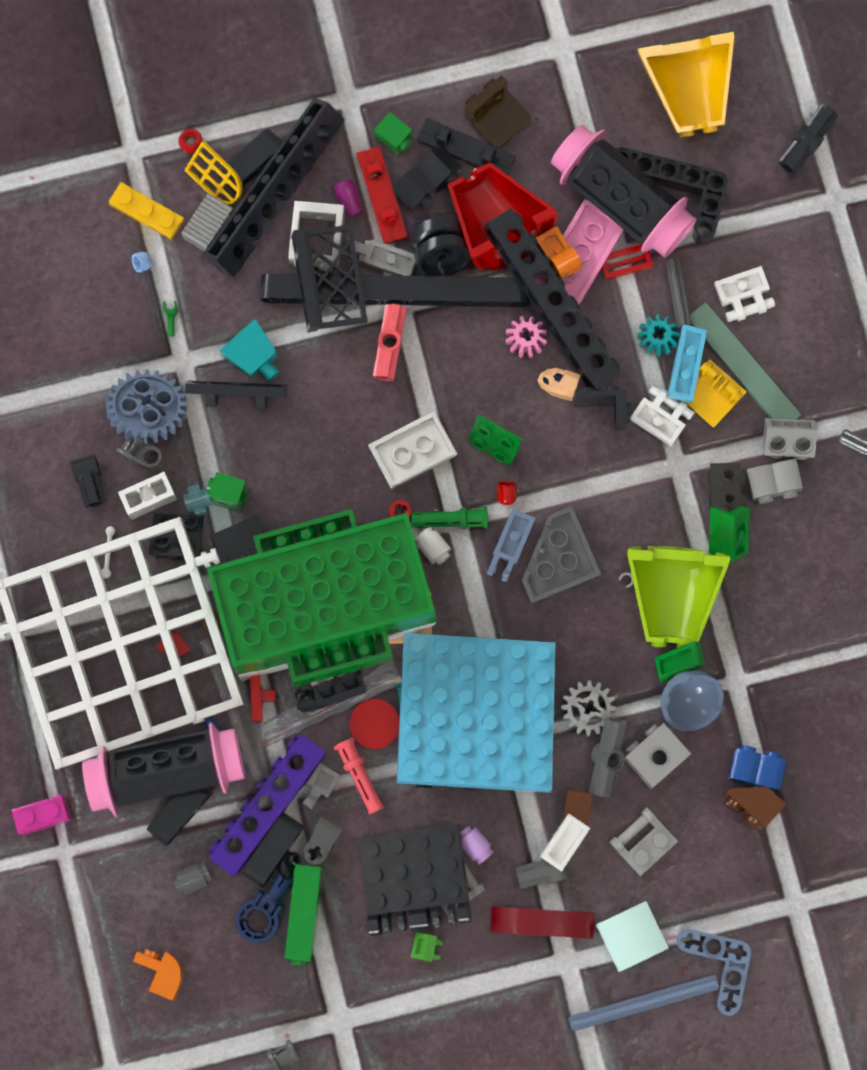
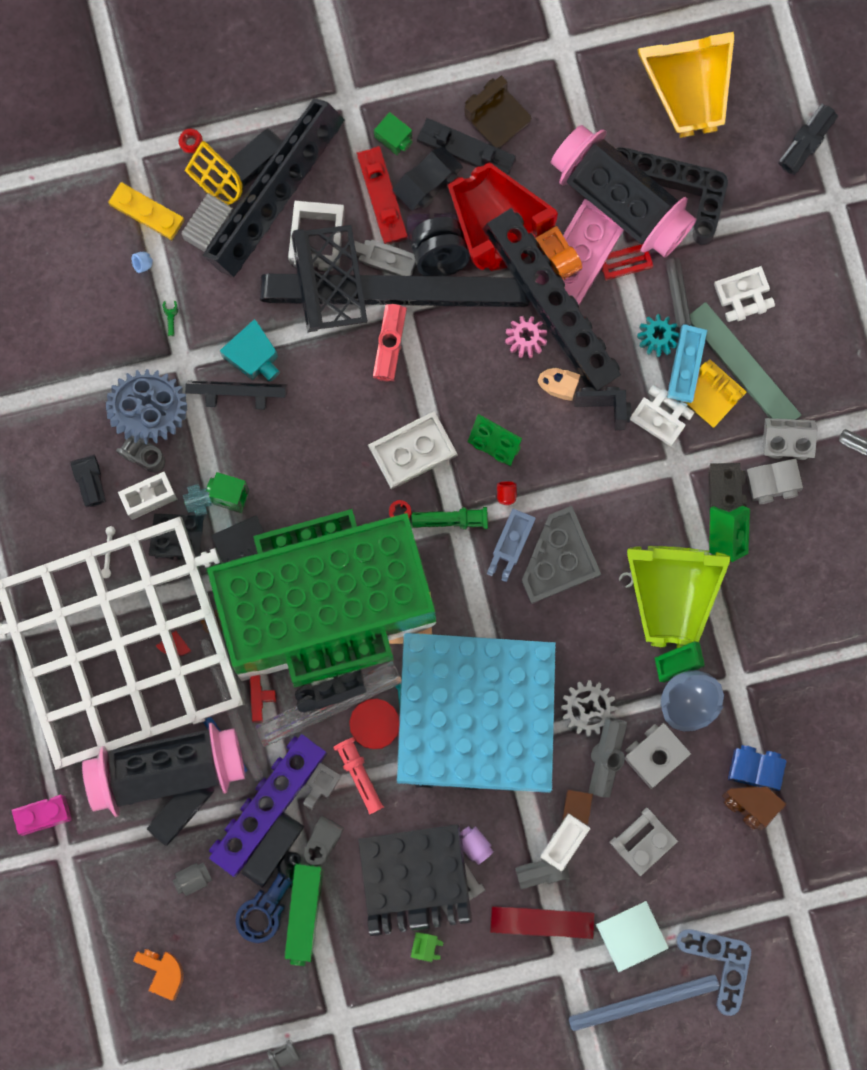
(347, 195): magenta cone -> none
(433, 546): white brick -> none

